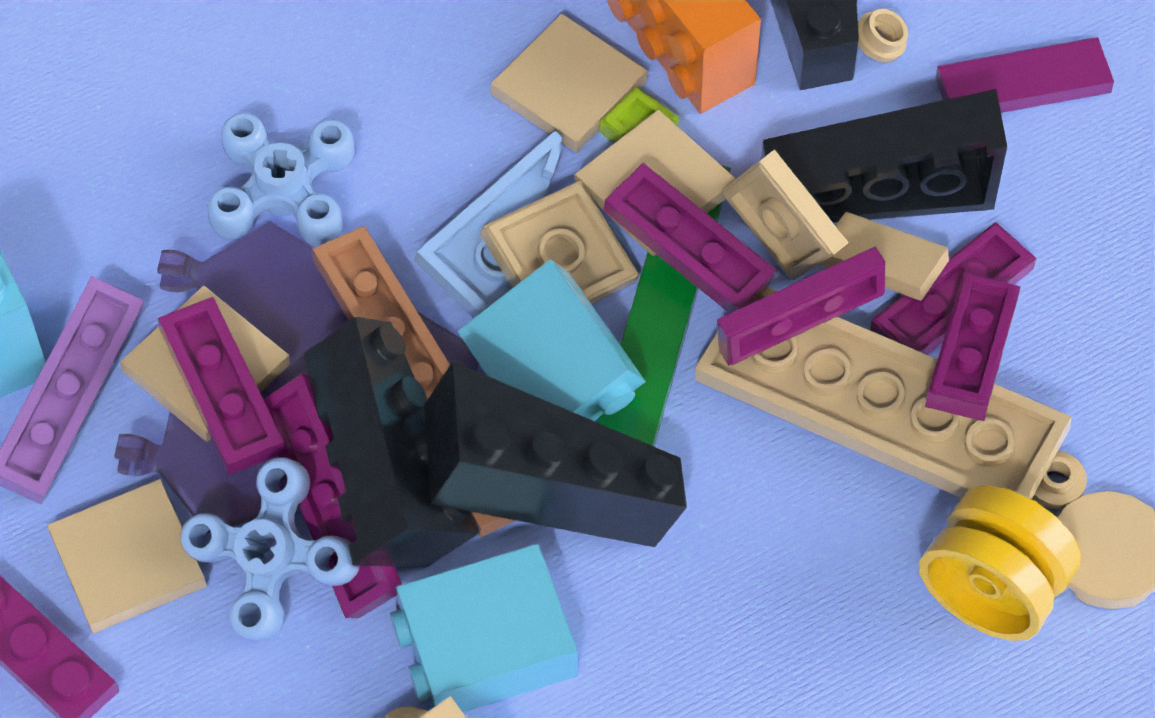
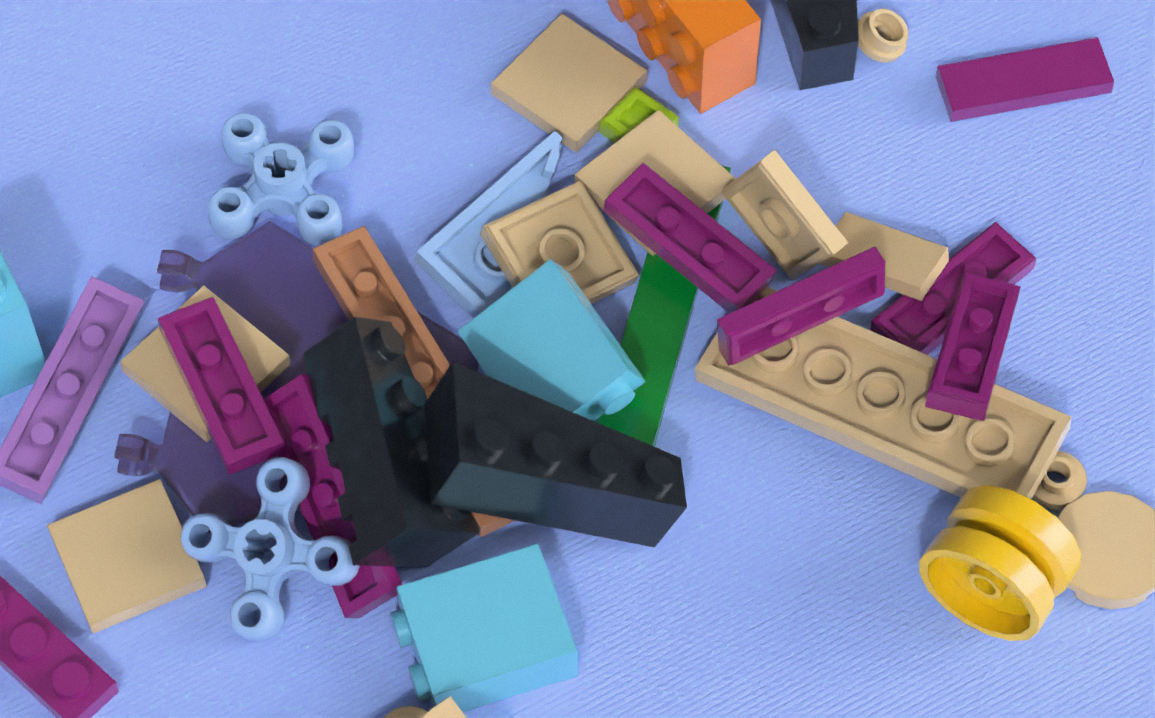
(903, 160): black wedge -> none

